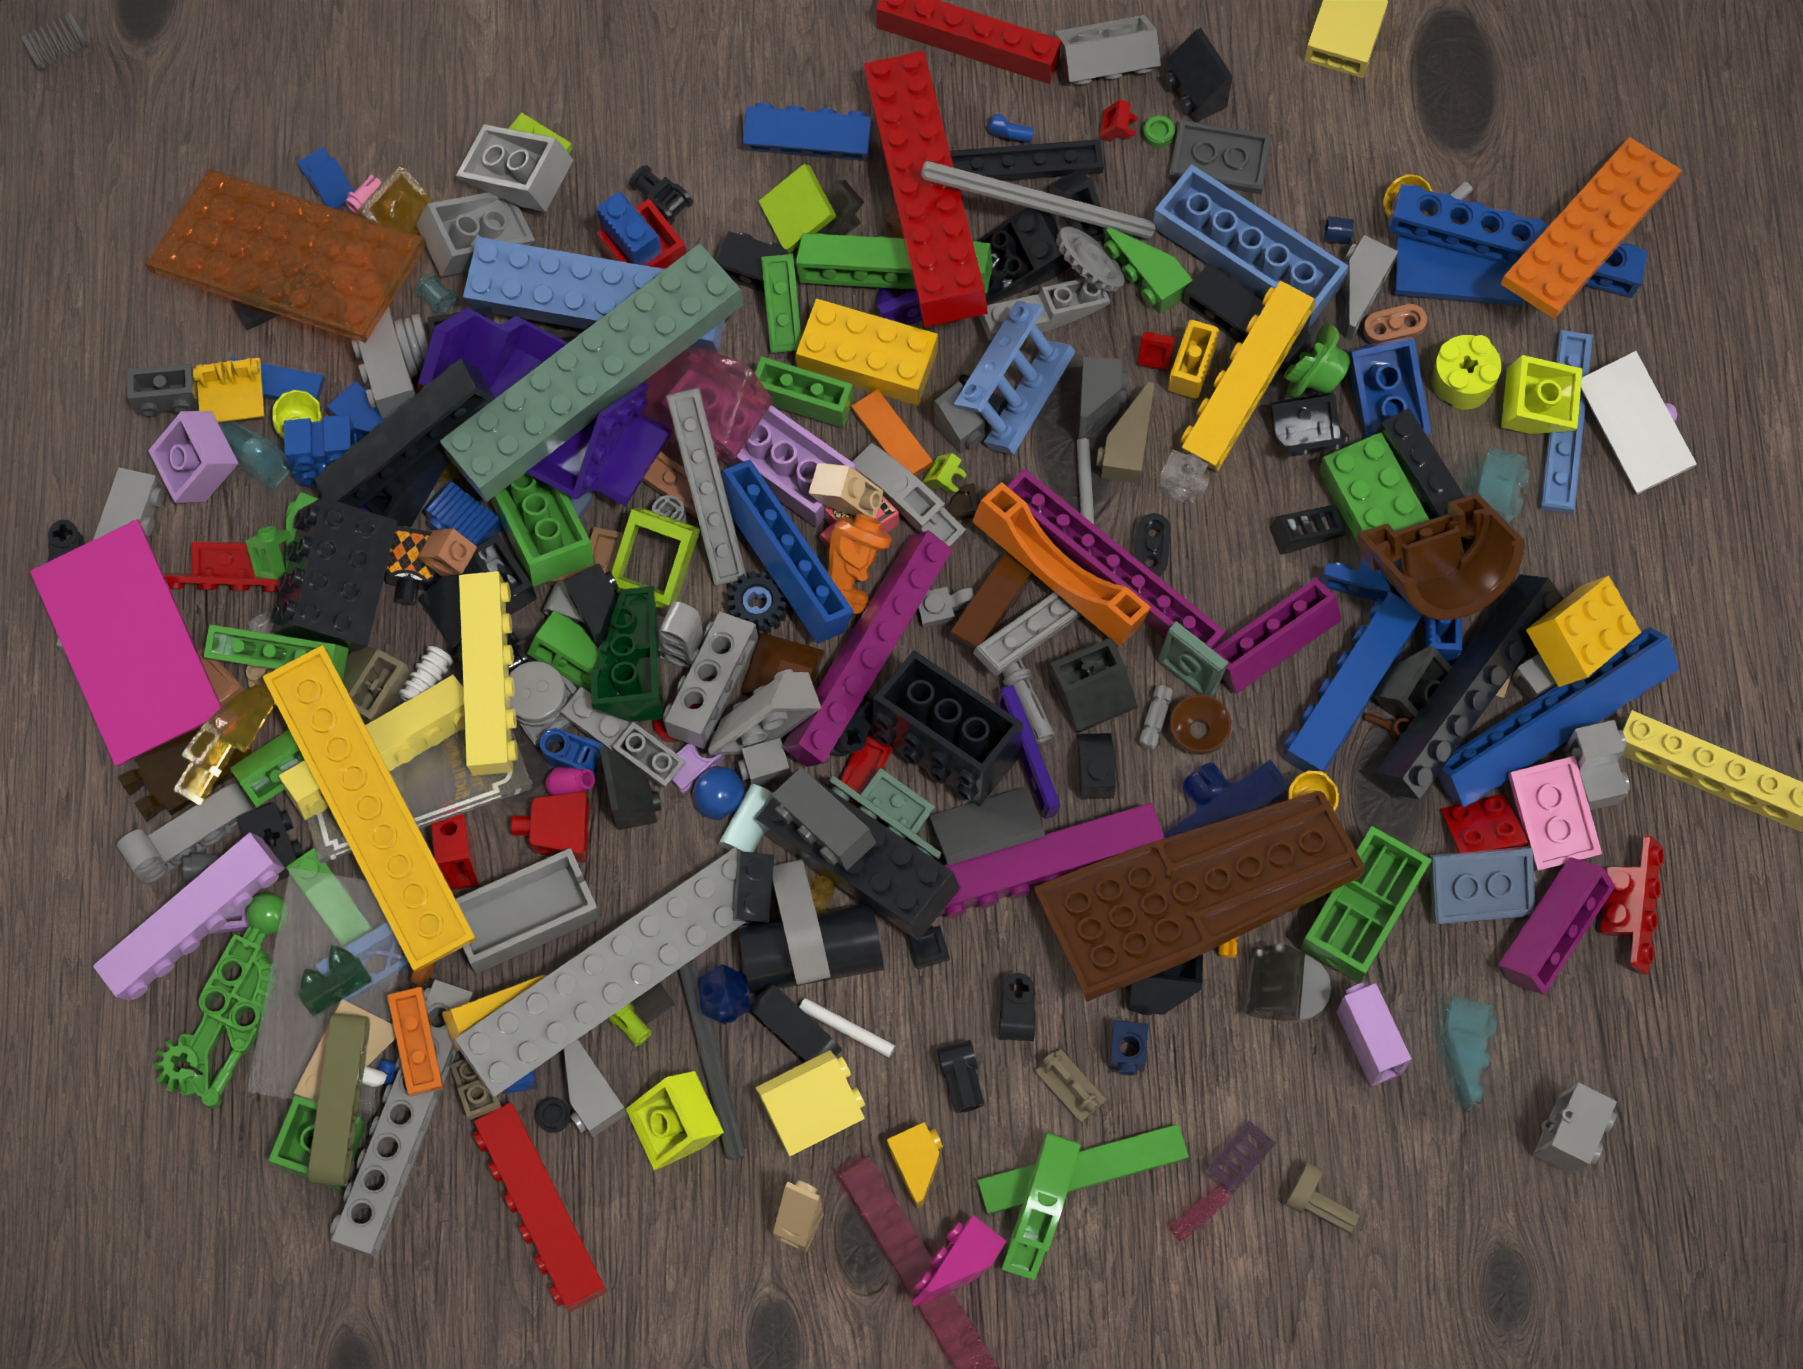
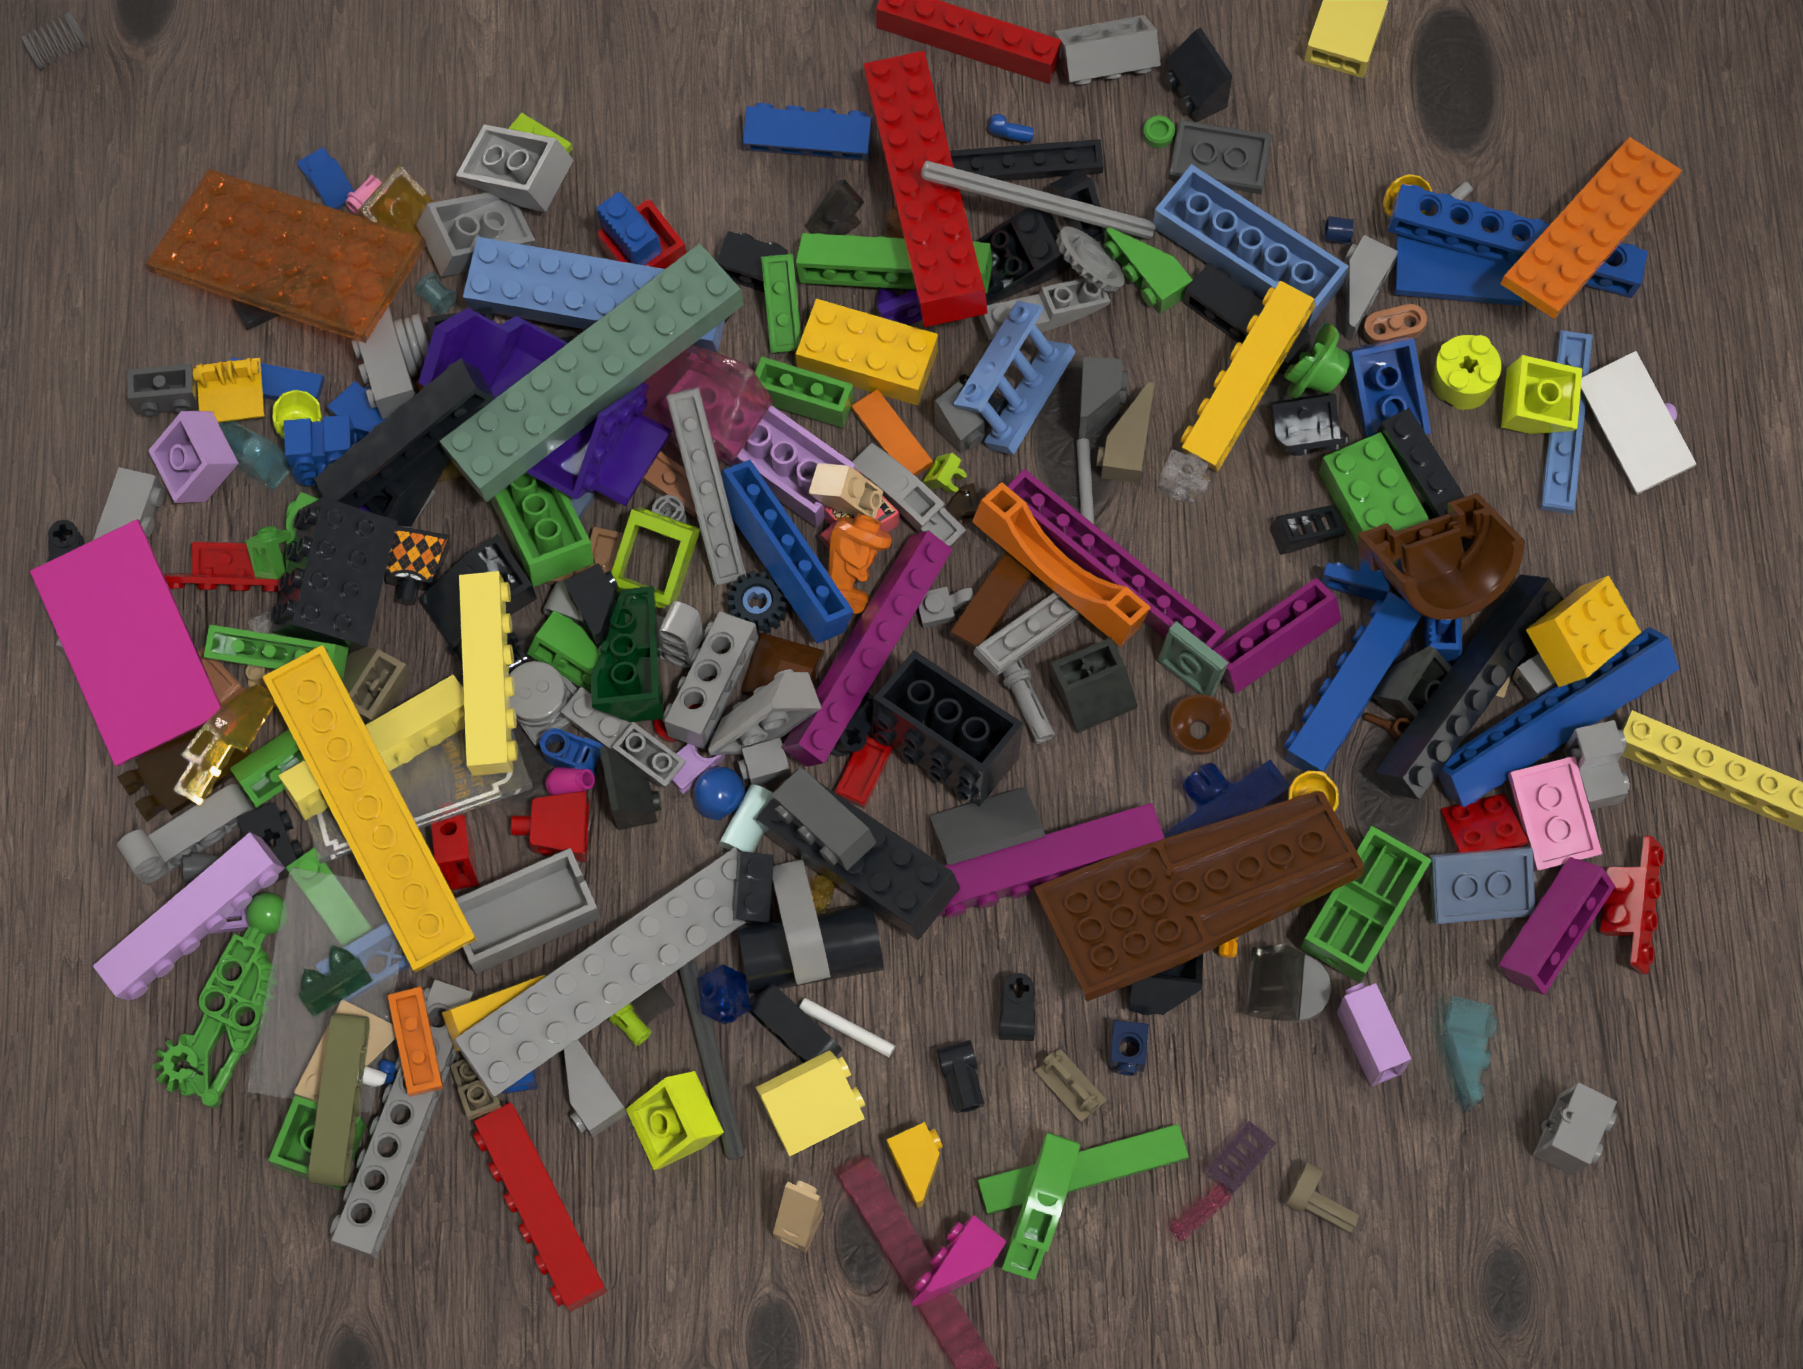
(421, 977): dark orange tile -> none
(427, 672): white piece -> none
(447, 552): nougat brick -> none
(462, 512): blue brick -> none
(553, 1115): black plate -> none
(665, 195): black connector -> none
(797, 207): lime tile -> none
(894, 804): sand green bracket -> none
(929, 949): black tile -> none
(1031, 756): dark purple tile -> none
(1096, 766): black slope -> none
(1116, 121): red tile -> none
(1153, 547): black plate -> none
(1155, 717): light grey axle -> none
(1156, 350): red tile -> none
(1193, 359): yellow brick -> none
(1501, 481): clear light blue brick -> none

